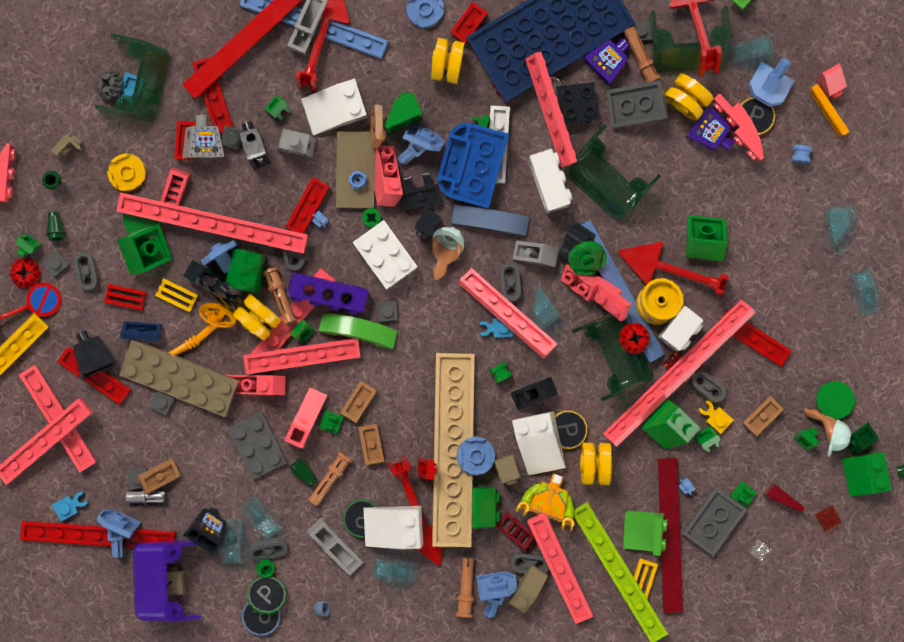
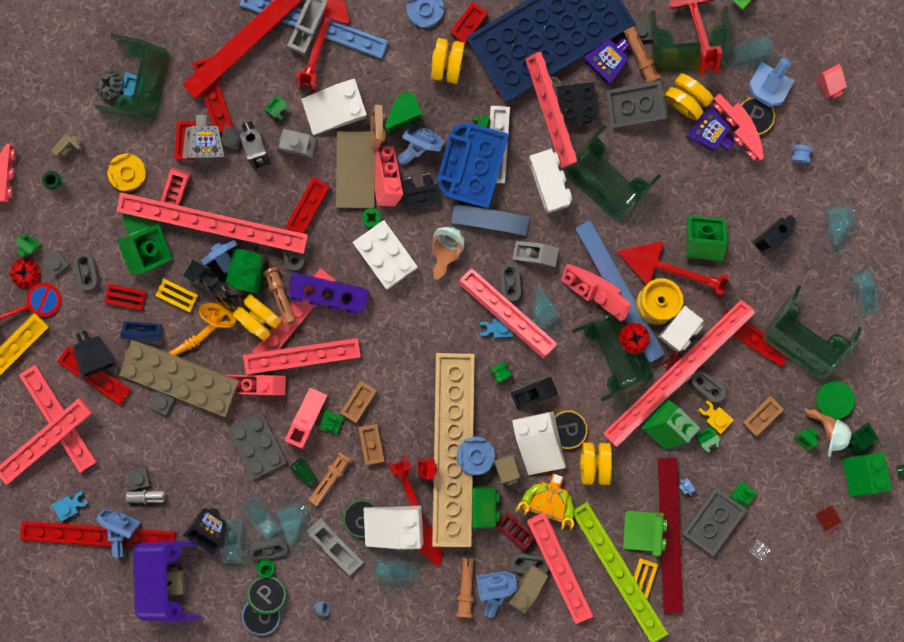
(55, 229): dark green cone -> none
(158, 476): medium nougat plate -> none
(292, 520): none -> clear light blue slope
(302, 332): green plate -> none
(320, 219): medium blue plate -> none
(352, 179): medium blue plate -> none
(359, 329): bright green slope -> none
(387, 311): dark grey plate -> none
(427, 224): black brick -> none
(575, 235): black brick -> none
(587, 258): green tile -> none
(775, 235): none -> black torso
(777, 494): dark red slope -> none
(805, 346): none -> clear green windscreen
(828, 110): light orange tile -> none

